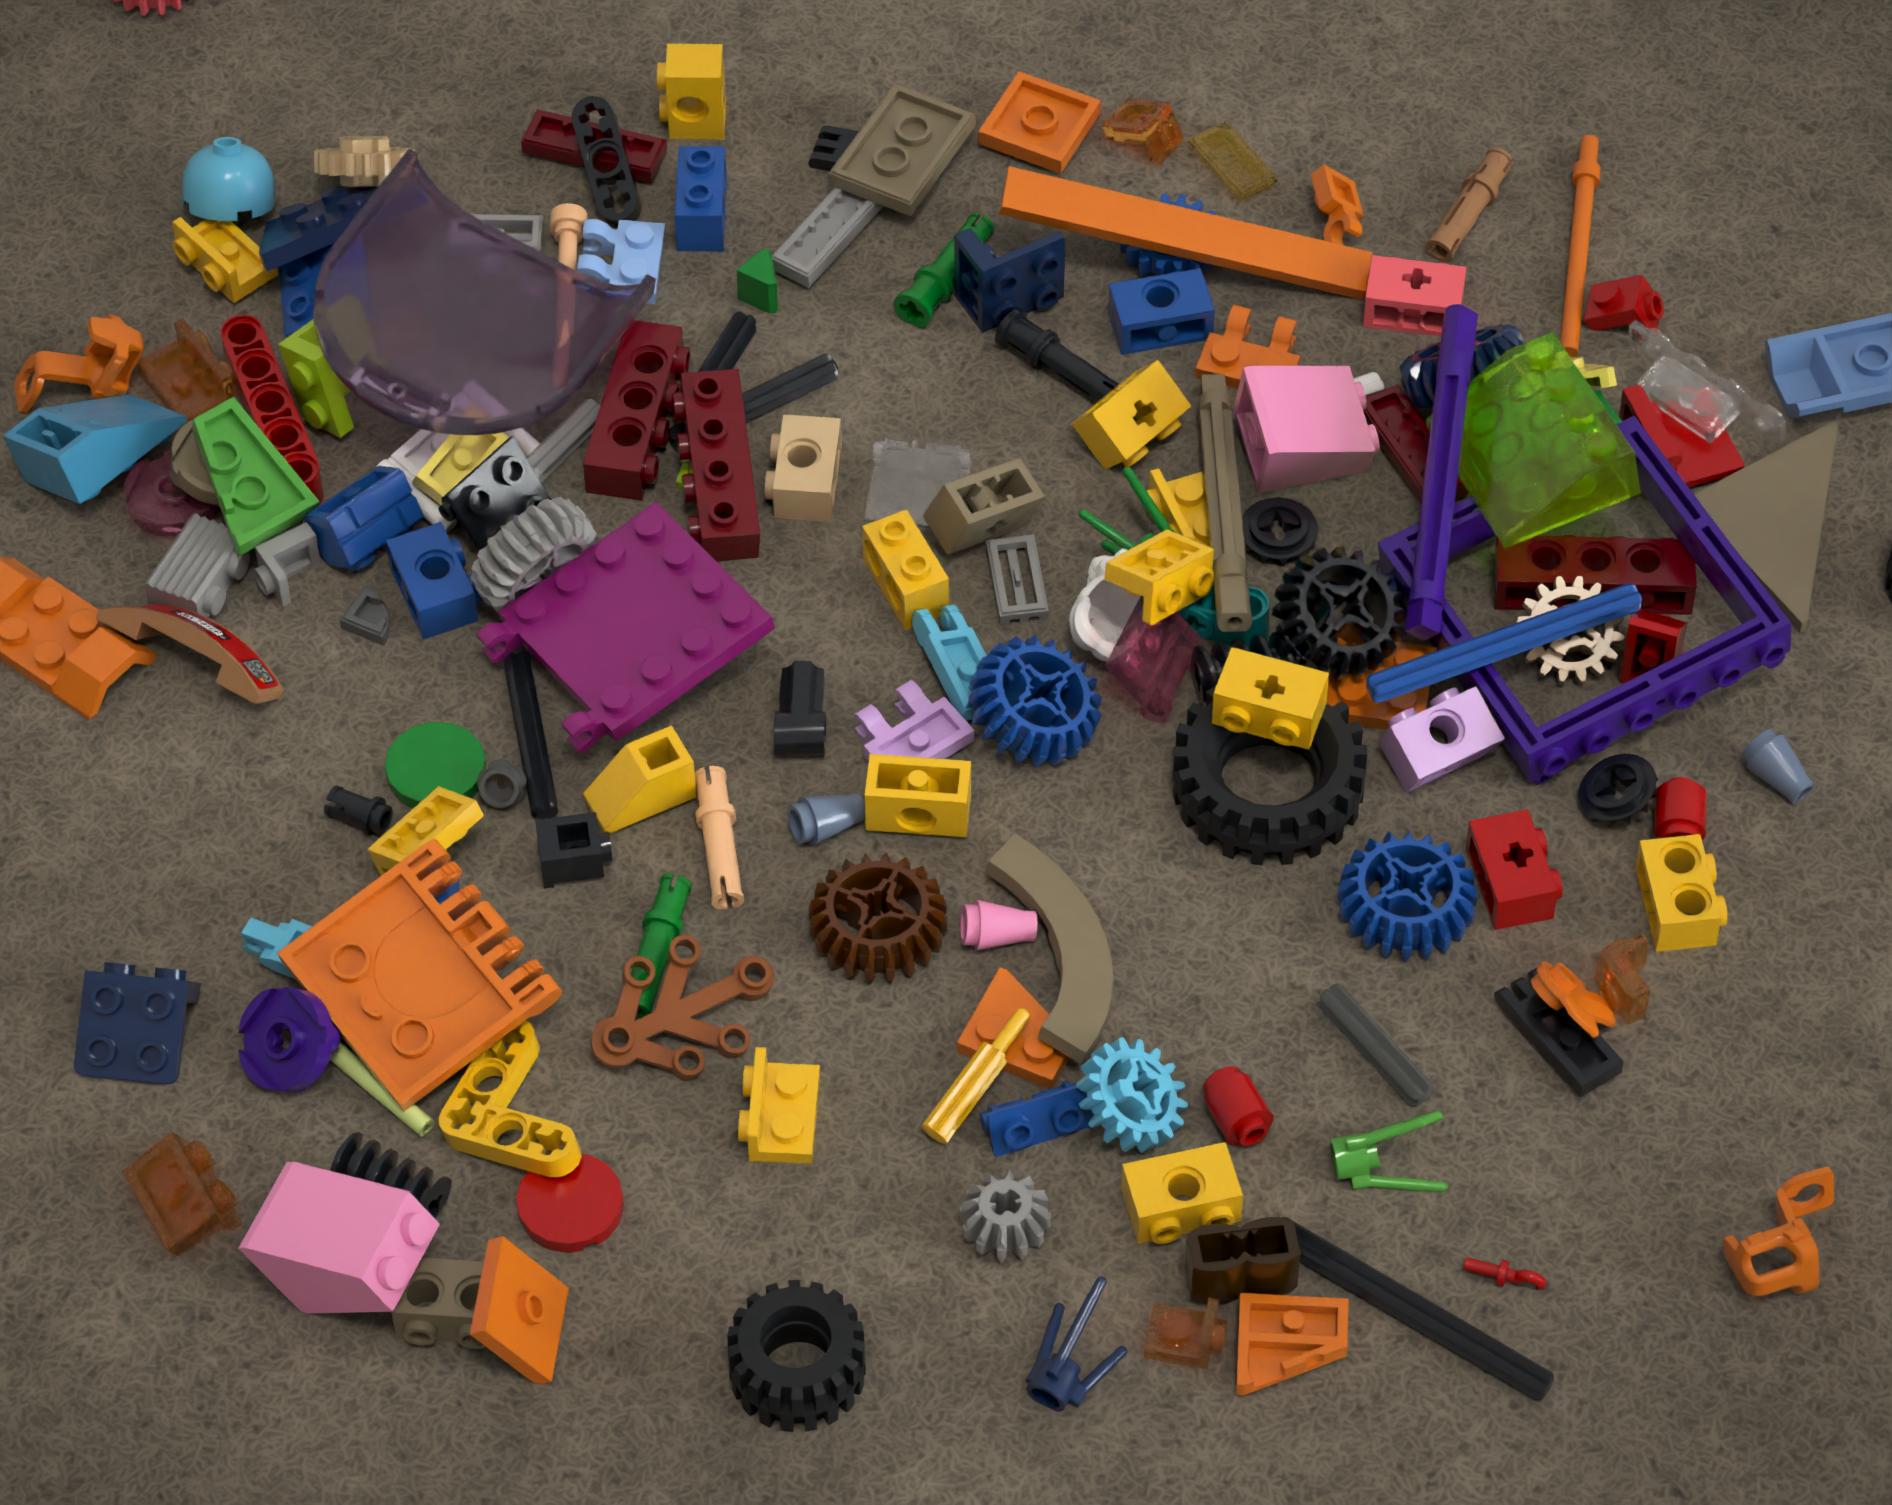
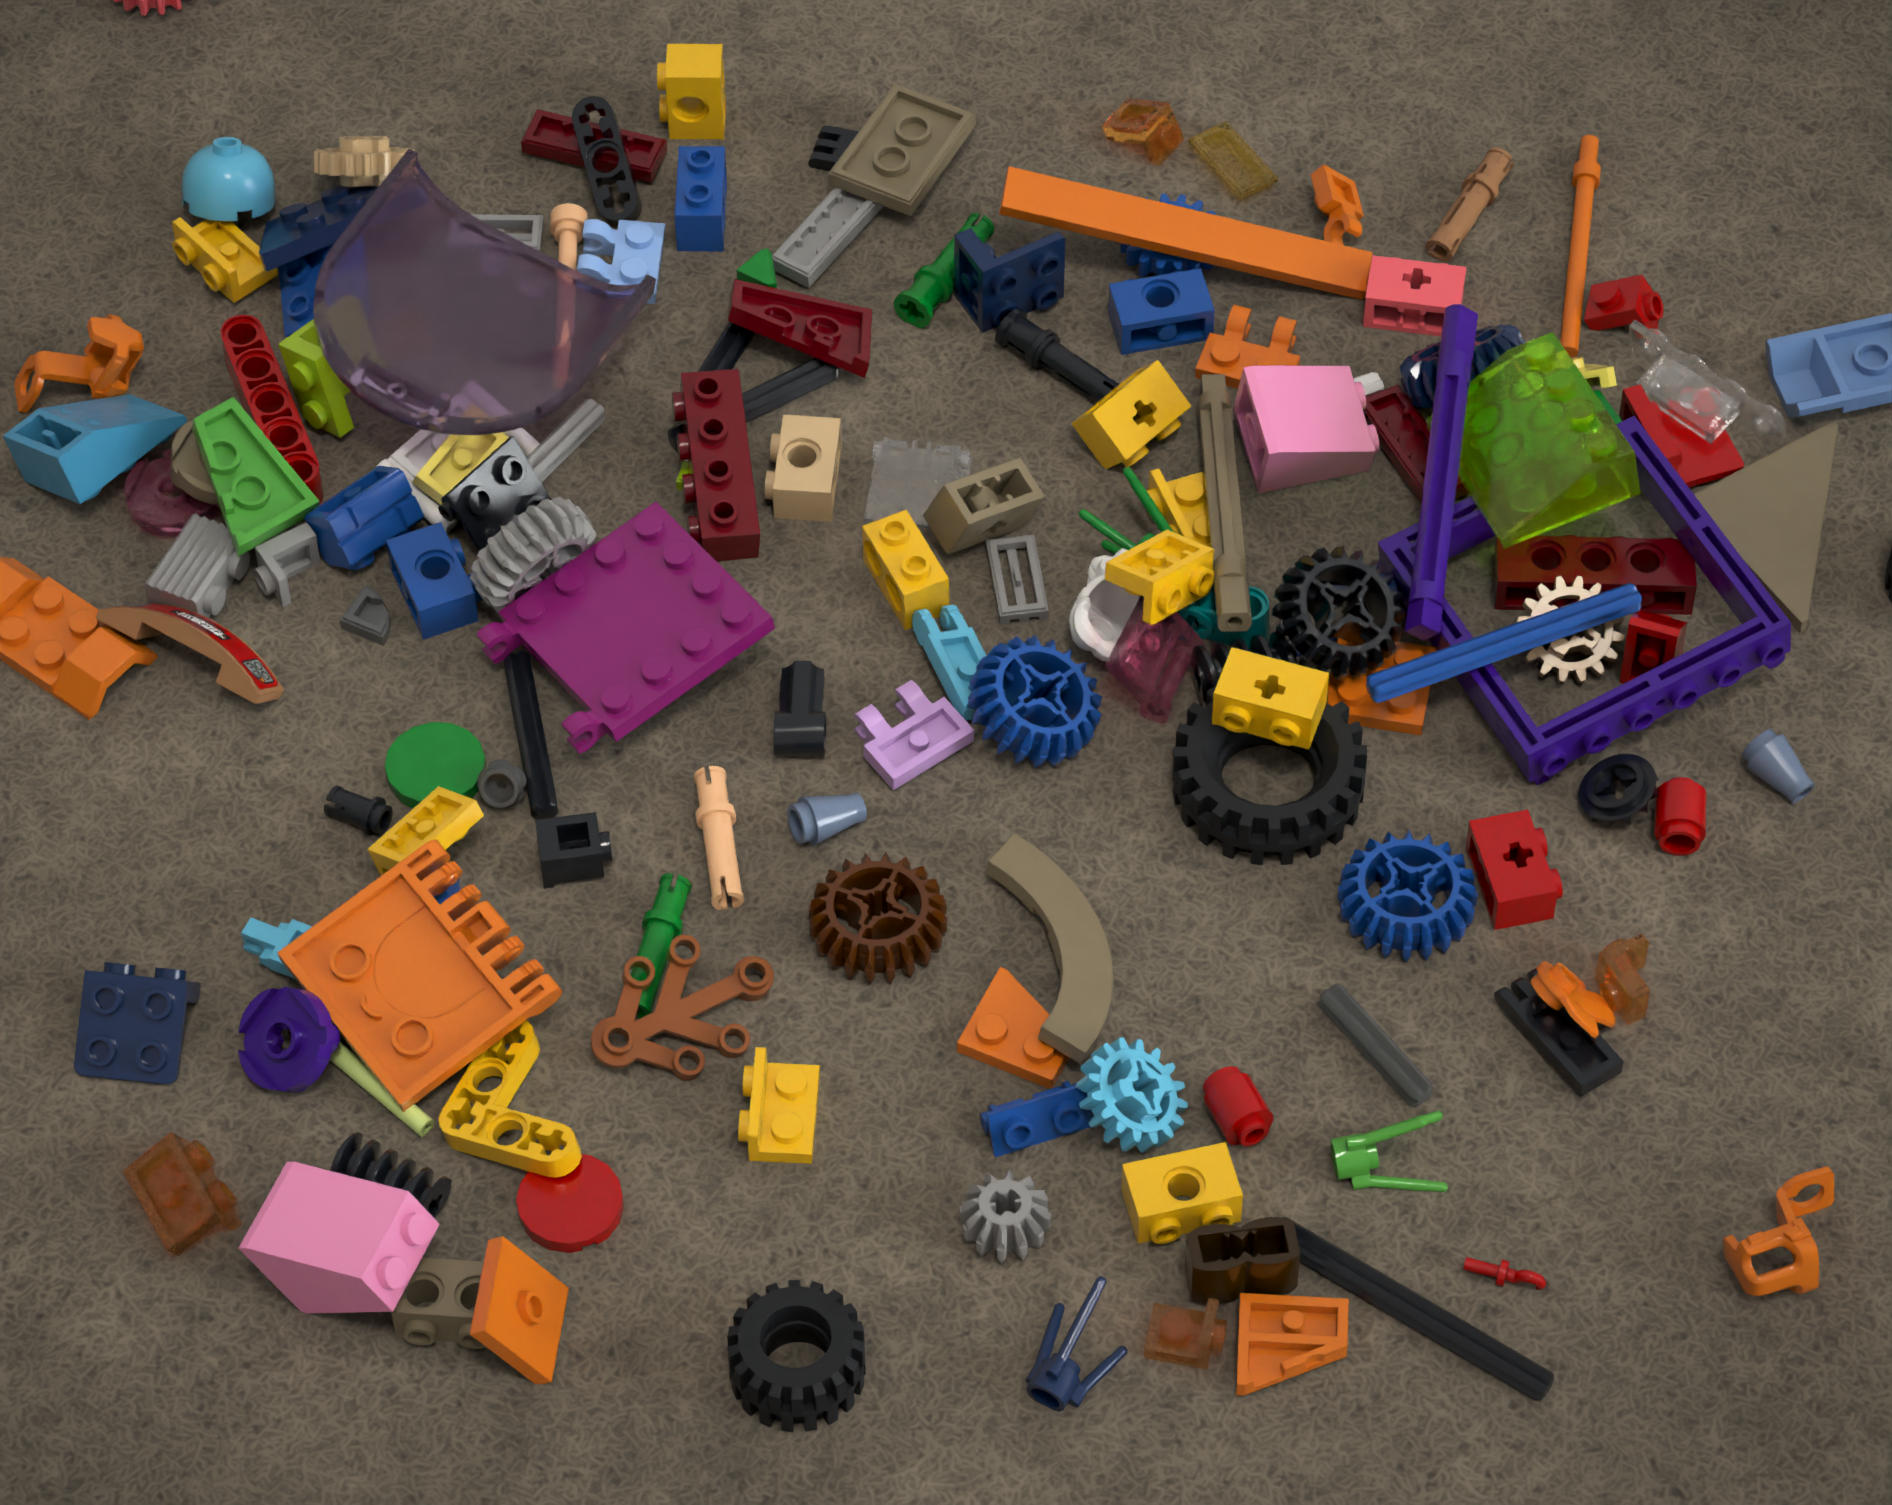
(188, 374): clear orange bracket -> none
(635, 411): dark red brick -> none
(642, 781): yellow slope -> none
(807, 323): none -> dark red wing
(918, 795): yellow brick -> none
(972, 1082): yellow axle -> none
(995, 925): bright pink cone -> none
(1039, 122): orange plate -> none
(1293, 518): black gear -> none
(1419, 757): lavender brick -> none
(1671, 894): yellow brick -> none

